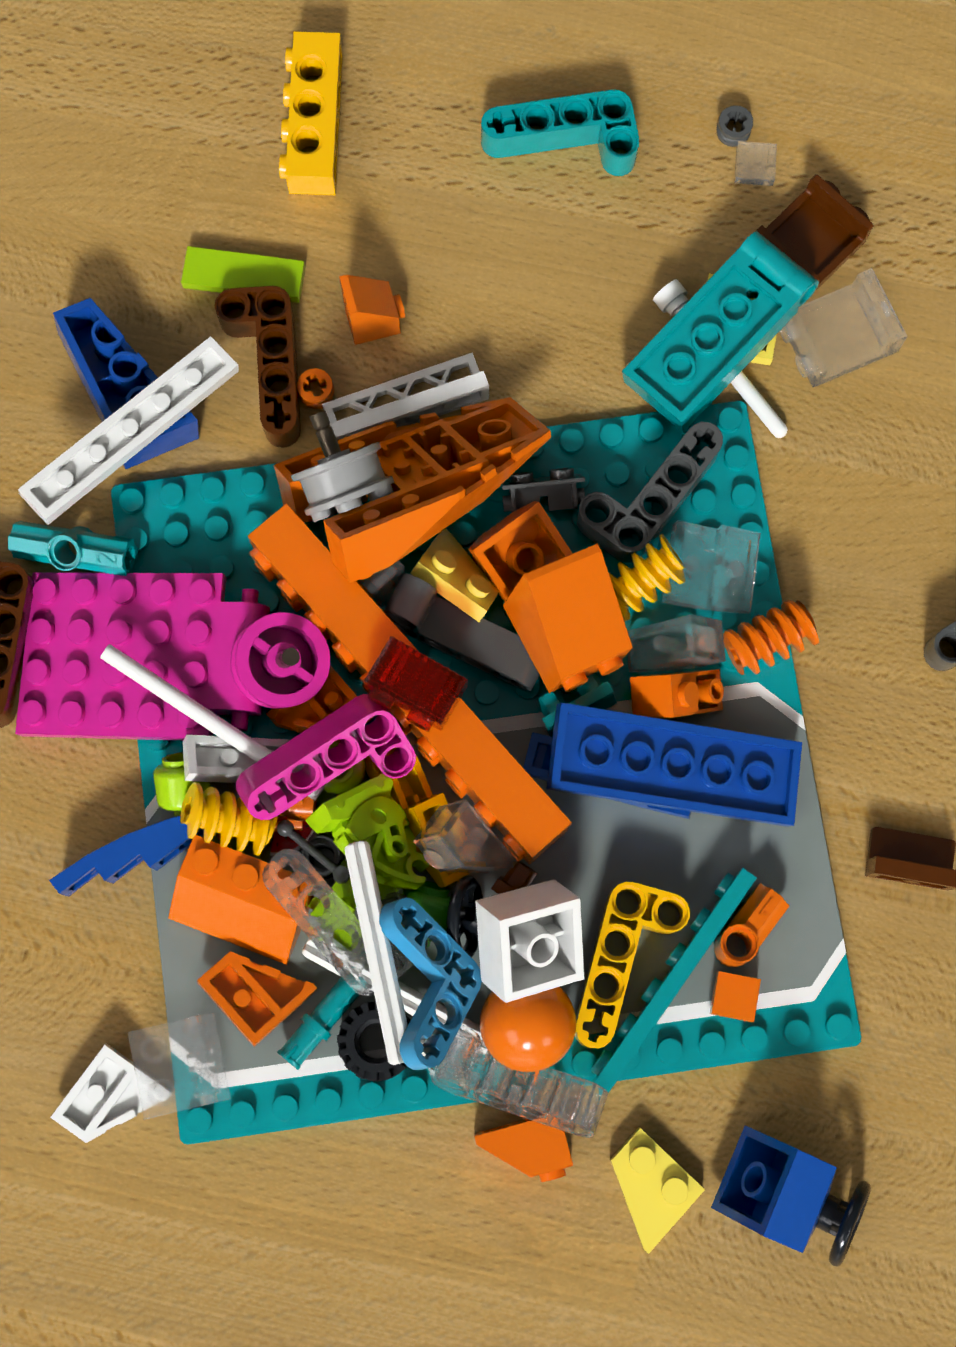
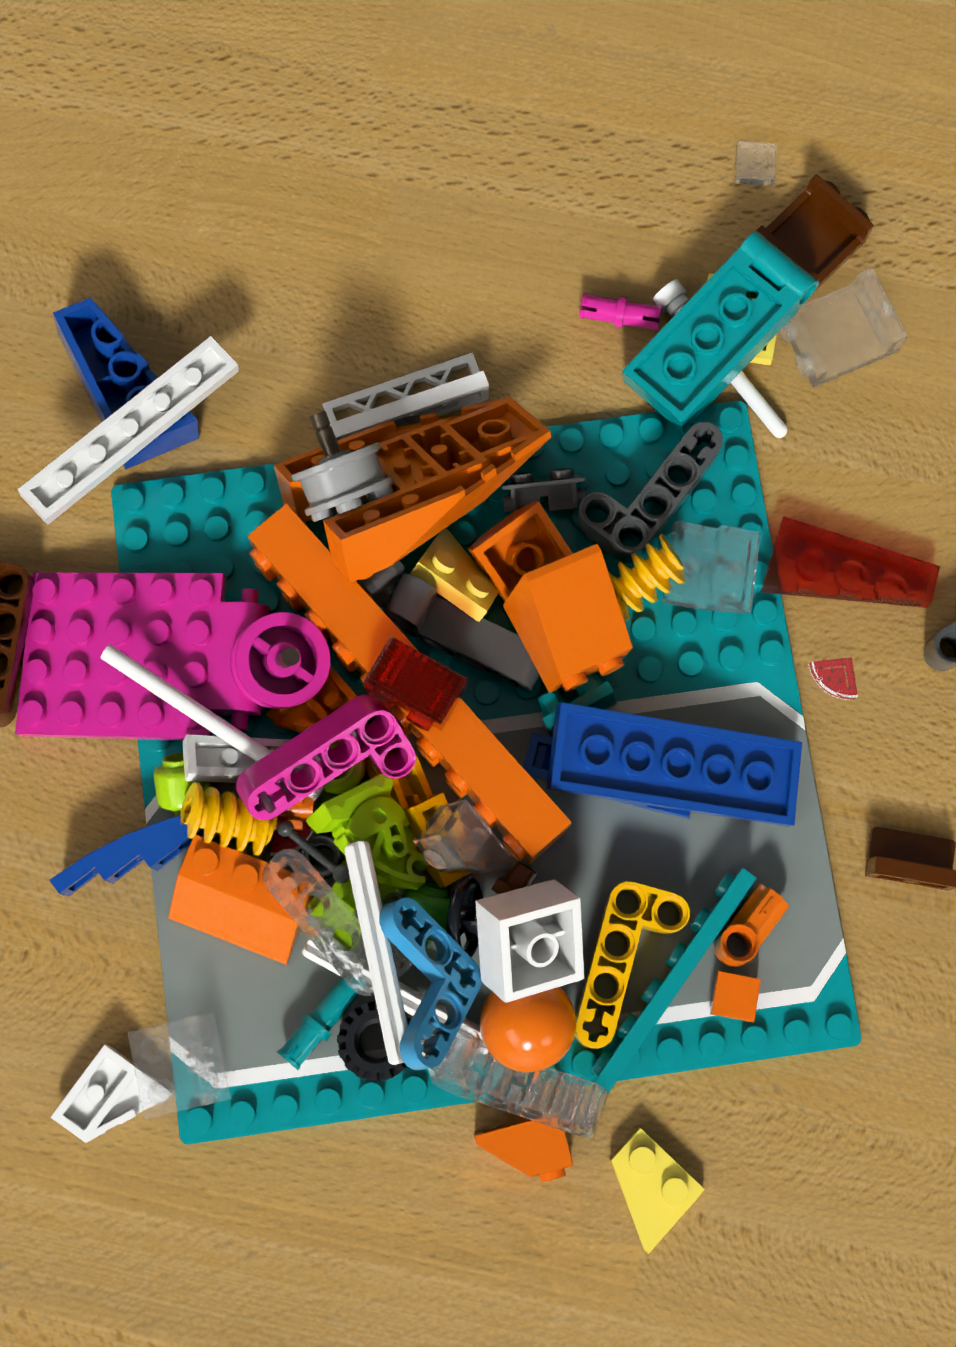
(93, 550): teal piece -> none
(223, 270): lime tile -> none
(254, 994): orange wing -> none
(271, 366): reddish brown beam -> none
(319, 56): yellow brick -> none
(323, 380): orange bush -> none
(371, 308): orange slope -> none
(560, 133): teal beam -> none
(620, 312): none -> dark pink pin
(676, 644): clear slope -> none
(677, 693): orange slope -> none
(735, 114): dark grey bush -> none
(769, 636): orange piece -> none
(787, 1195): blue piece -> none
(835, 677): none -> clear tile
(838, 567): none -> clear red wing

